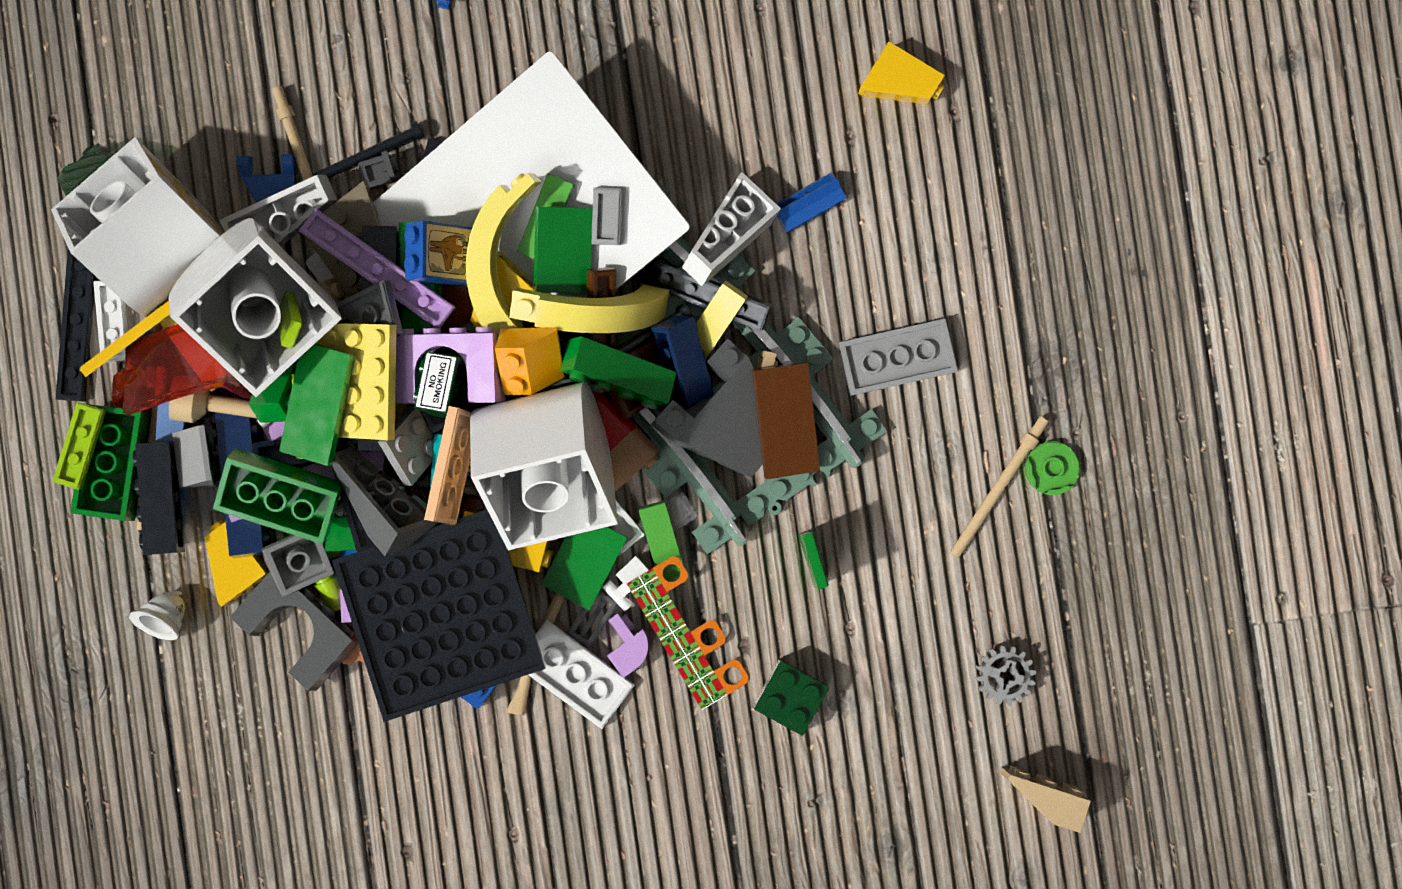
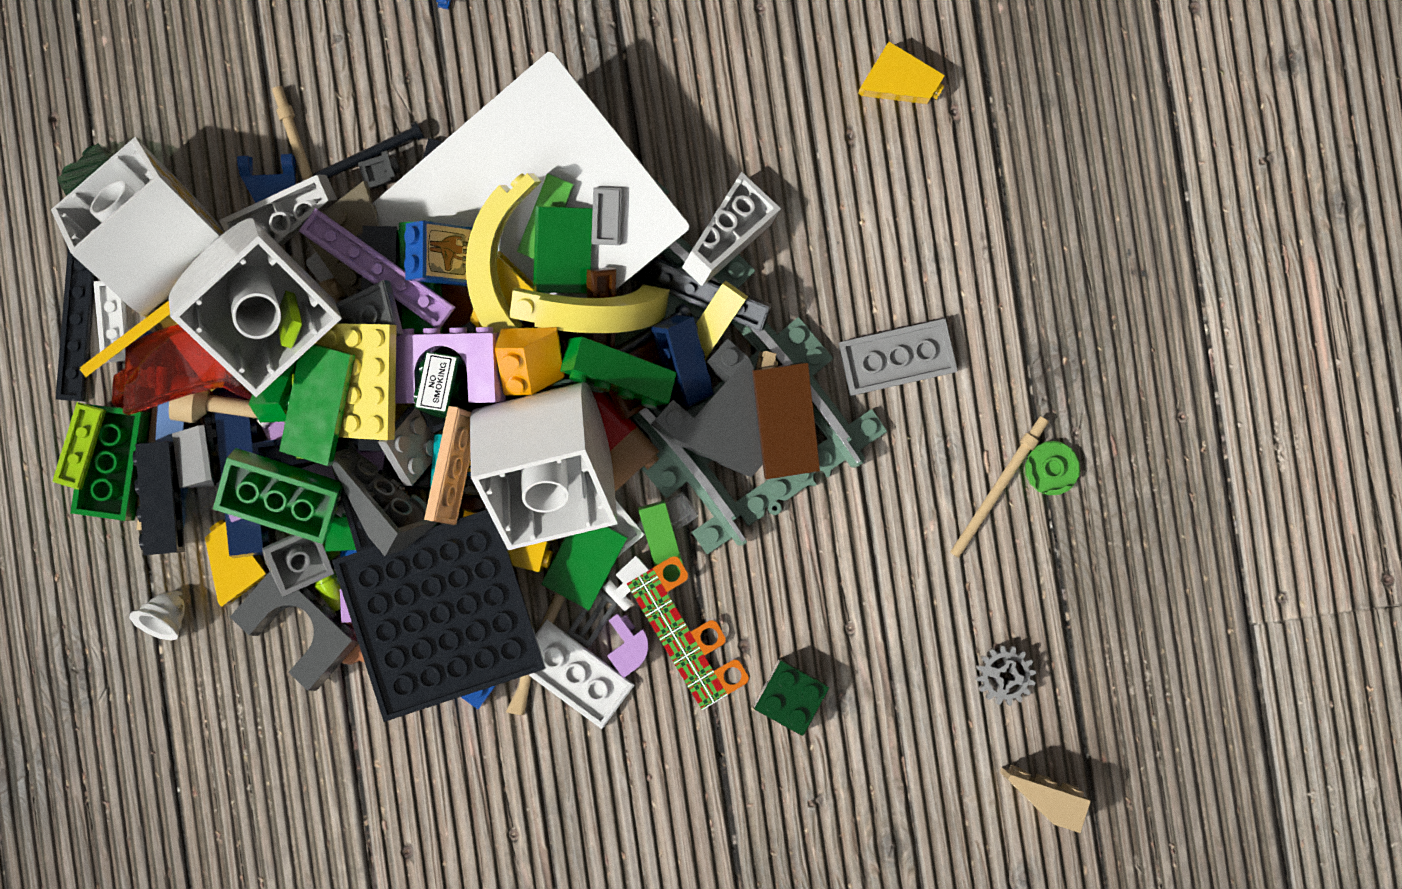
(810, 202): blue piece -> none
(813, 560): green tile -> none

